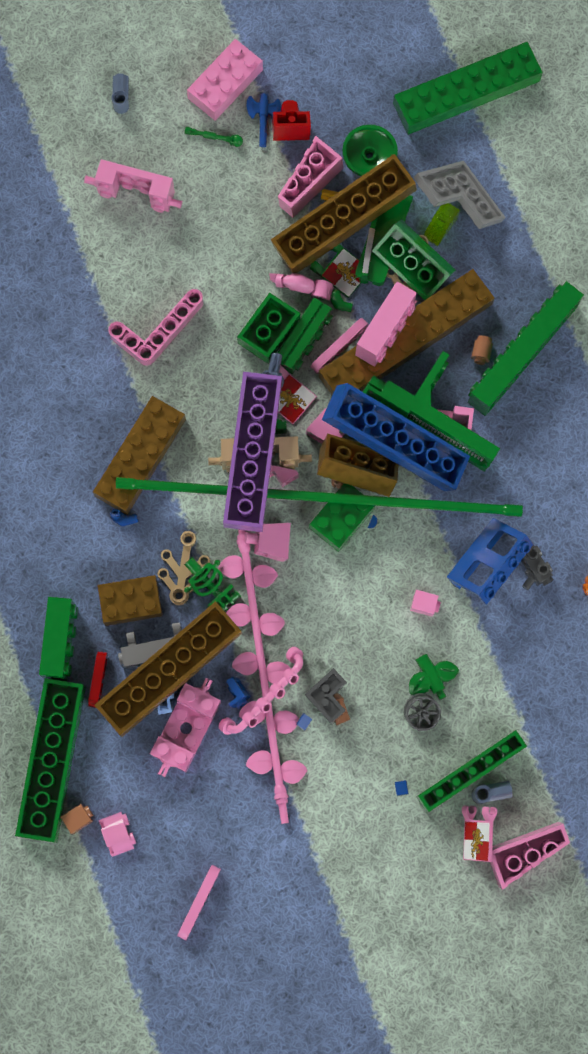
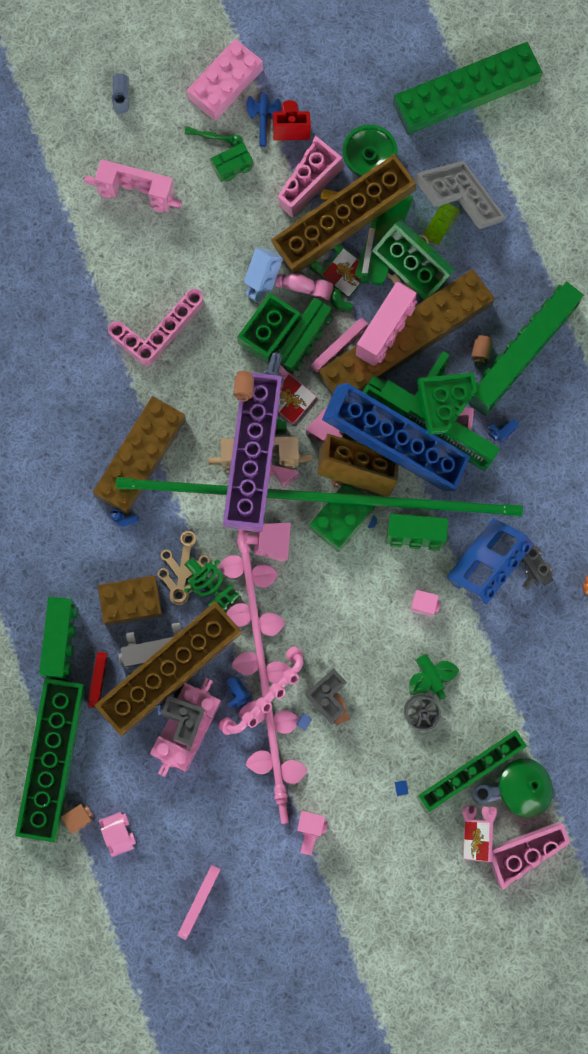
(187, 715): none -> dark grey panel
(232, 162): none -> green brick
(243, 385): none -> nougat brick
(262, 273): none -> light blue brick
(311, 826): none -> bright pink brick
(416, 531): none -> green brick
(445, 399): none -> green plate
(506, 429): none -> blue bracket
(517, 789): none -> green dish

